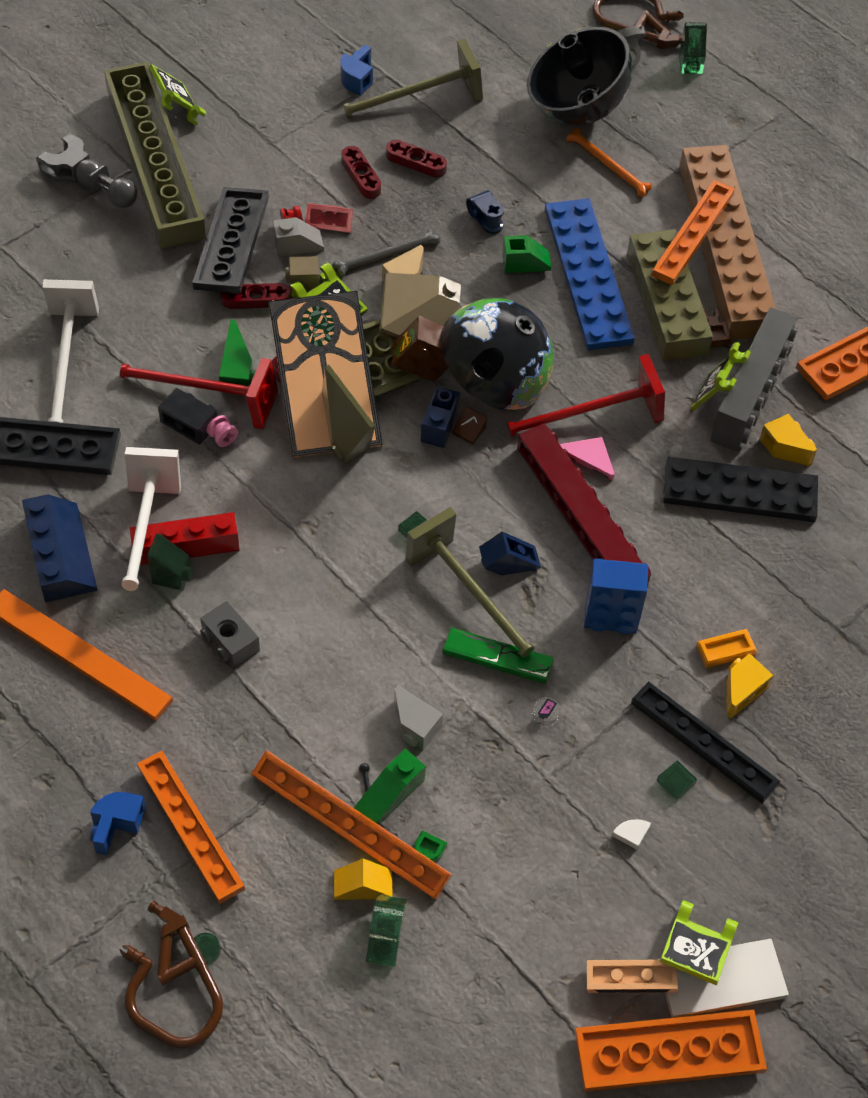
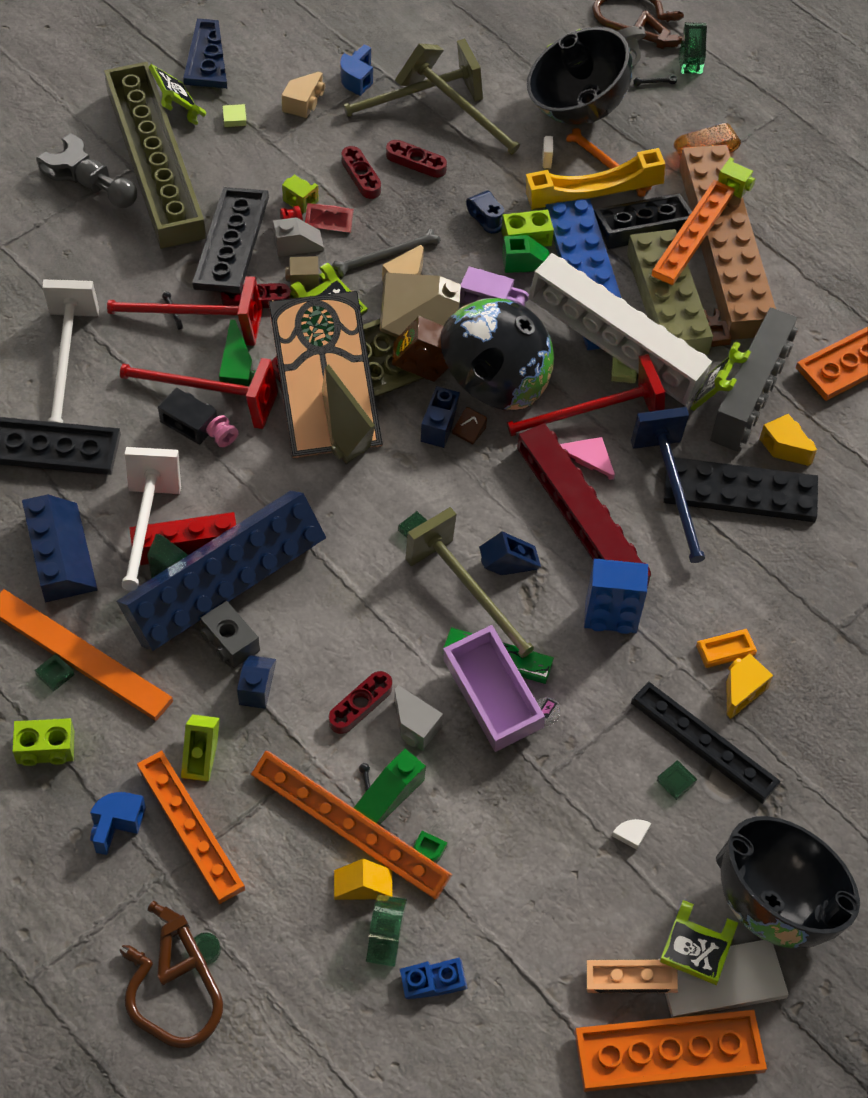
(44, 734): none -> lime brick
(54, 672): none -> clear green tile
(167, 297): none -> black hinge
(199, 747): none -> lime slope
(205, 58): none -> dark blue wing
(221, 570): none -> dark blue brick
(234, 115): none -> yellowish green tile
(248, 311): none -> red tile
(256, 681): none -> dark blue slope
(299, 192): none -> lime brick
(302, 94): none -> tan slope
(357, 714): none -> dark red beam
(420, 66): none -> olive tile
(433, 980): none -> blue slope
(482, 285): none -> lavender brick
(493, 688): none -> lavender piece
(533, 223): none -> lime brick
(547, 152): none -> white tile
(617, 327): none -> white brick
(622, 373): none -> yellowish green tile
(639, 172): none -> yellow arch
(641, 216): none -> black slope
(663, 429): none -> dark blue tile
(672, 80): none -> black hinge
(712, 136): none -> clear orange beam
(736, 177): none -> lime brick
(786, 883): none -> black piece

